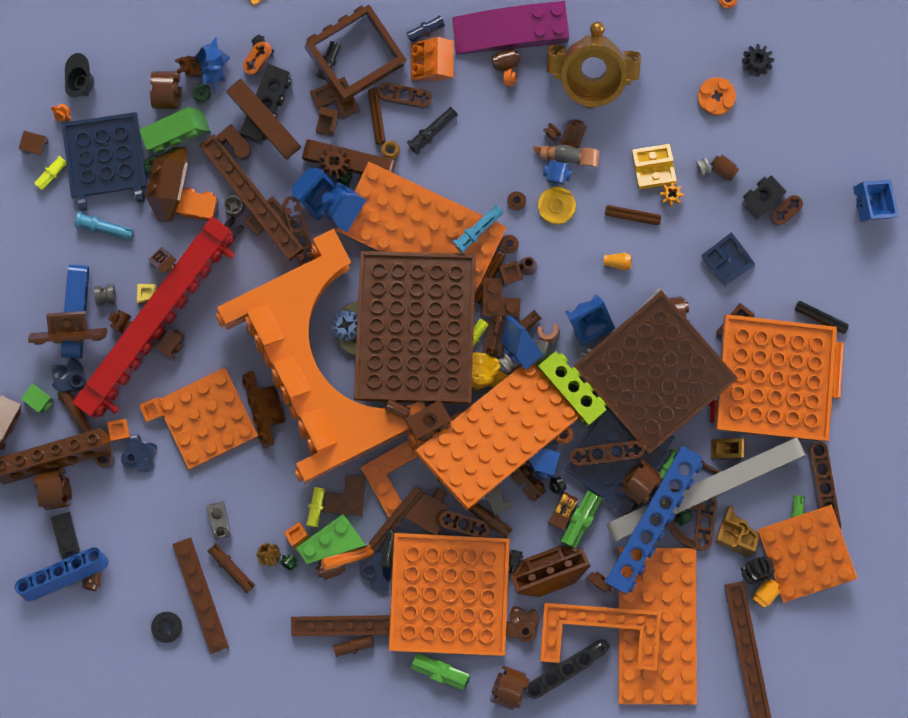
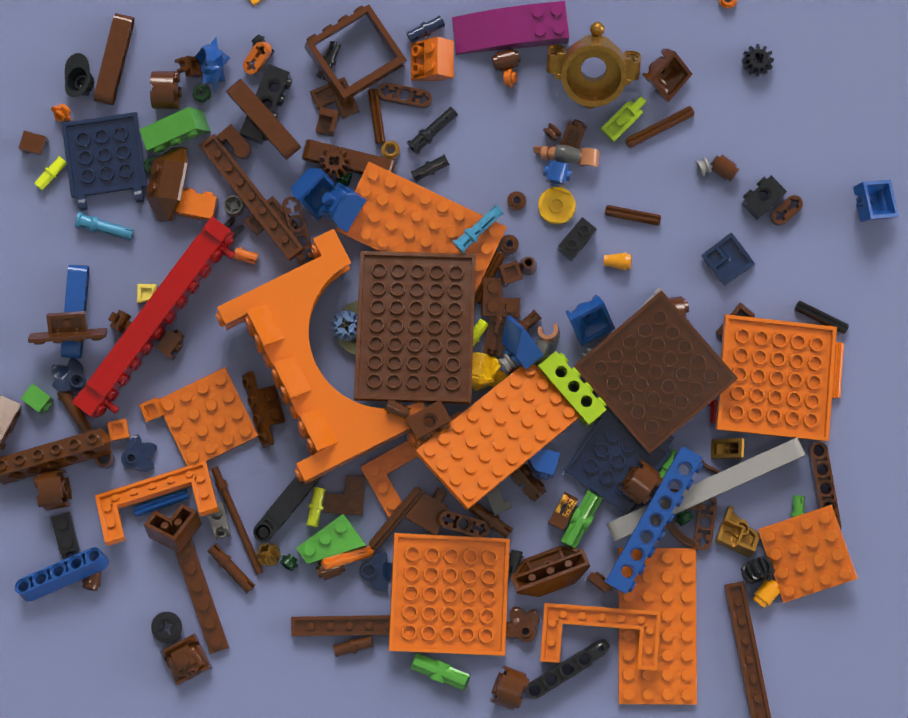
(104, 294): dark grey wheel -> none
(110, 502): none -> orange plate
(114, 59): none -> reddish brown beam
(161, 502): none -> blue axle
(163, 260): reddish brown plate -> none
(173, 531): none -> reddish brown brick
(186, 659): none -> reddish brown brick
(222, 487): none -> reddish brown bar
(245, 255): none -> orange pin
(282, 509): none -> black piece
(297, 535): orange plate -> none
(388, 549): black axle -> none
(430, 168): none -> black pin
(557, 485): black plate -> none
(565, 440): orange plate -> none
(576, 239): none -> black brick
(607, 454): reddish brown beam -> none
(623, 119): none -> lime hinge
(654, 166): yellow slope -> none
(659, 127): none -> reddish brown axle
(667, 74): none -> reddish brown brick
(671, 200): light orange gear -> none
(721, 86): orange plate -> none

